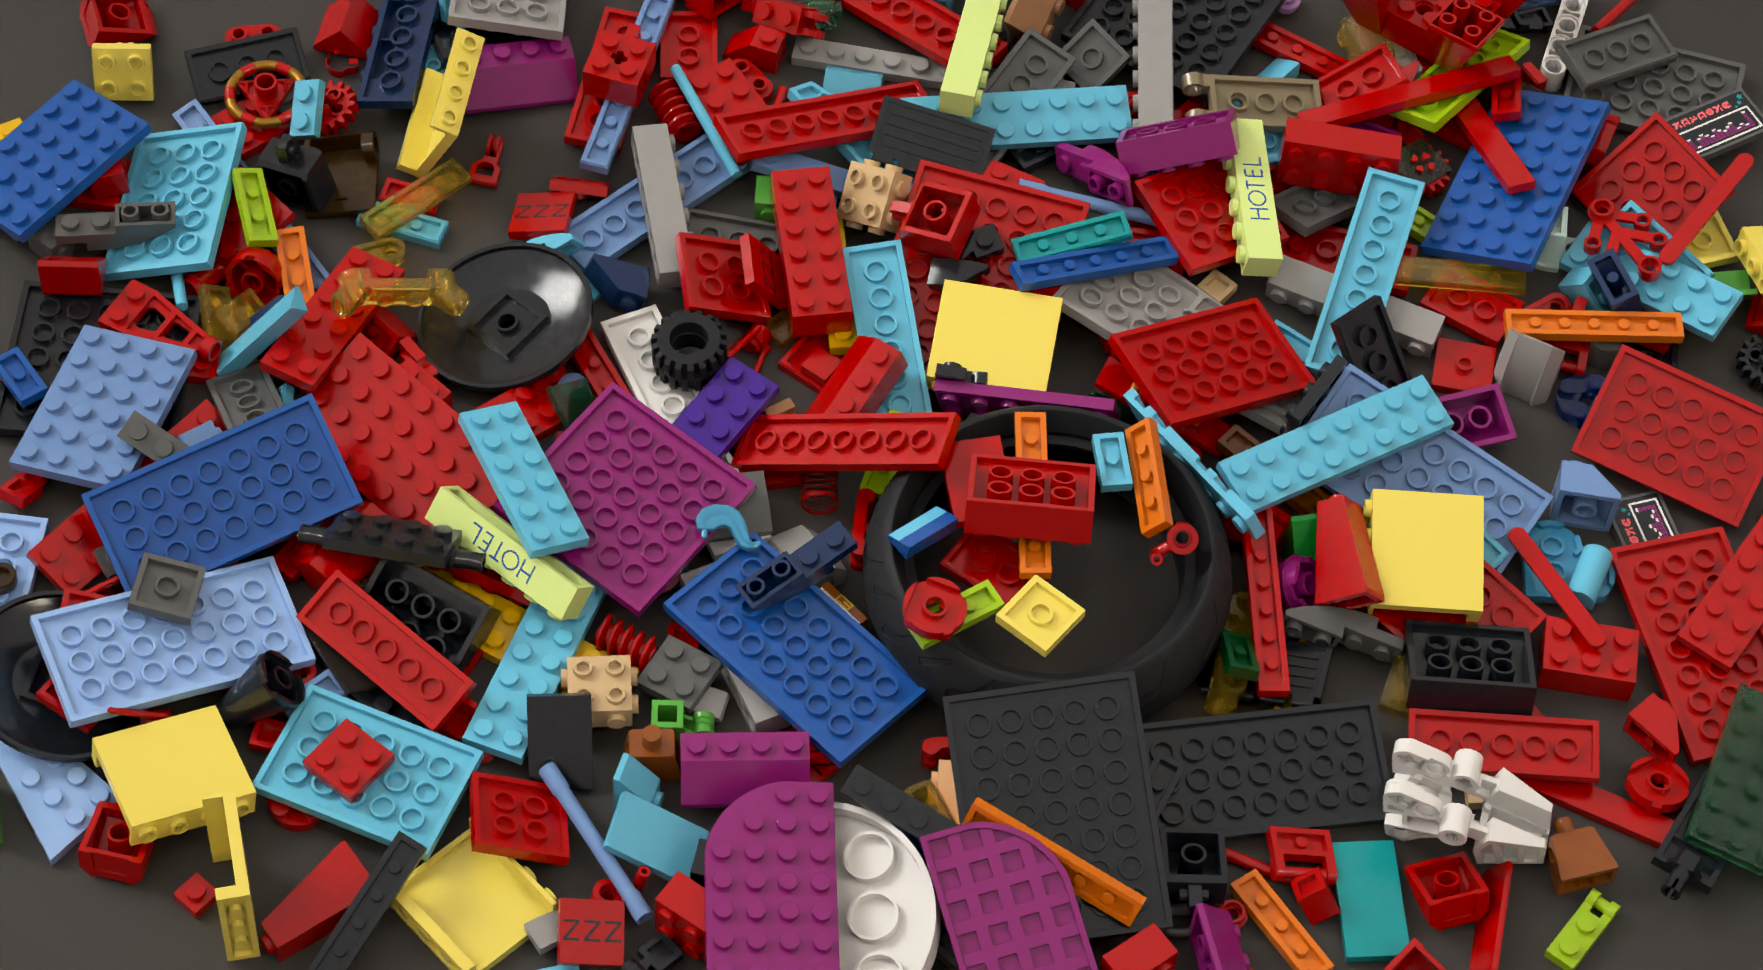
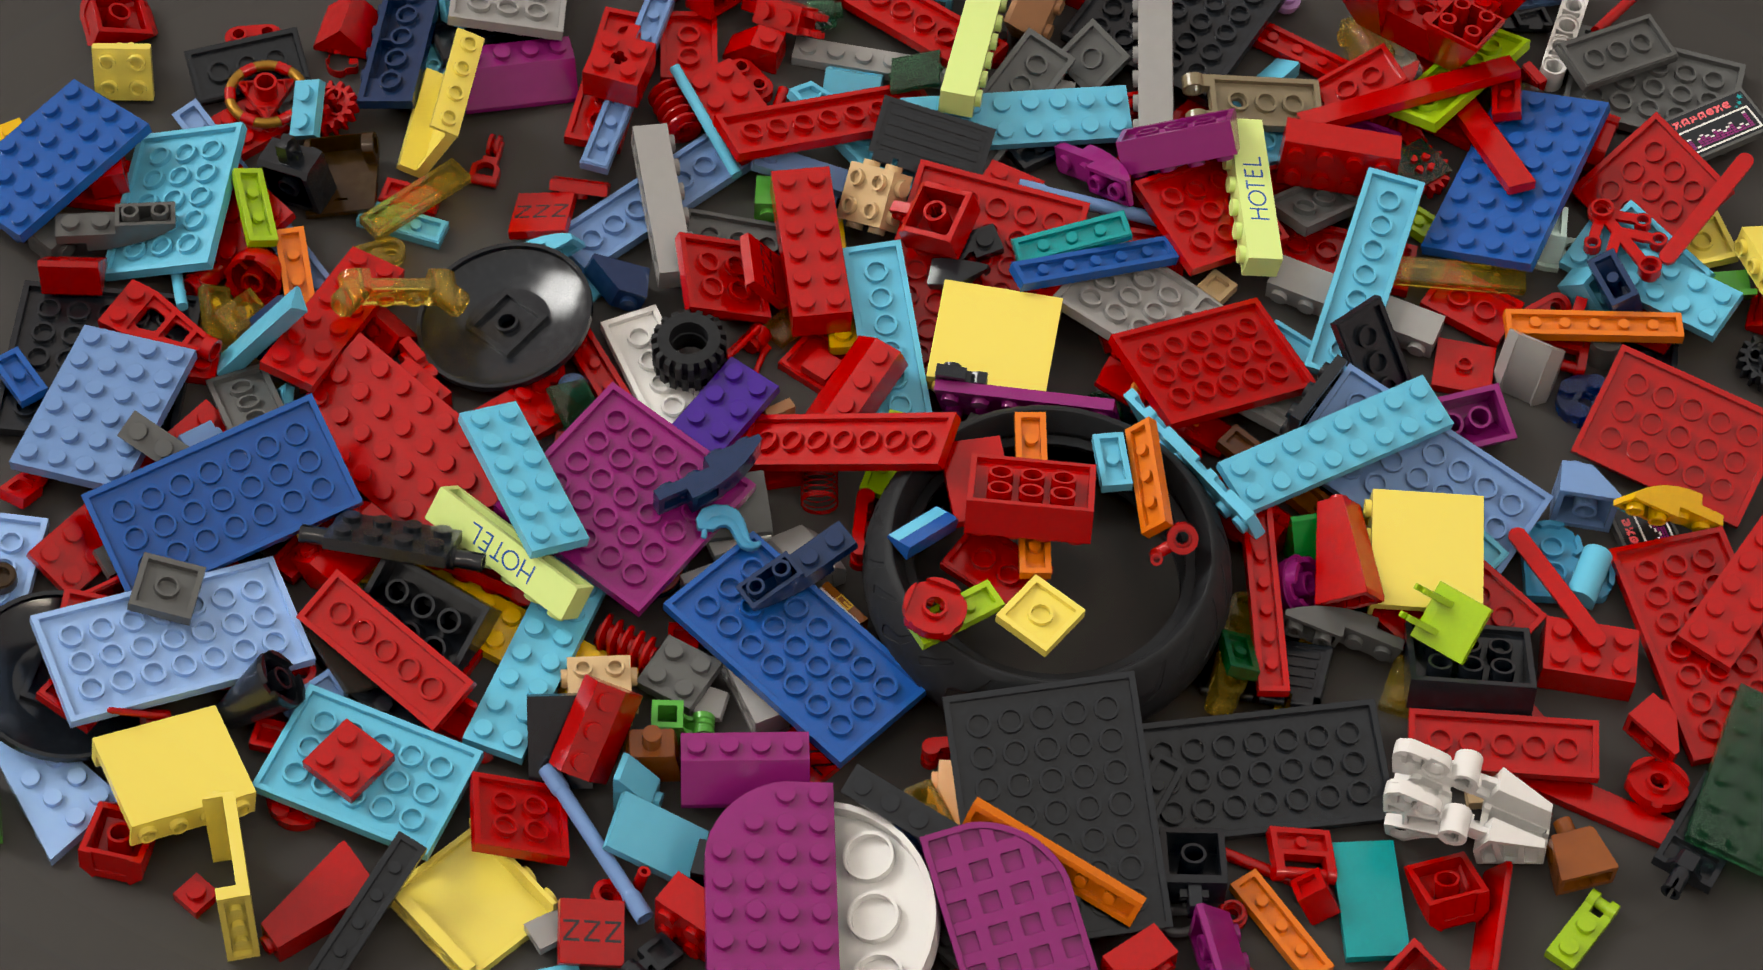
(595, 730): none -> red slope
(720, 474): none -> dark blue slope
(915, 72): none -> clear green piece
(1449, 622): none -> lime plate
(1670, 504): none -> yellow slope

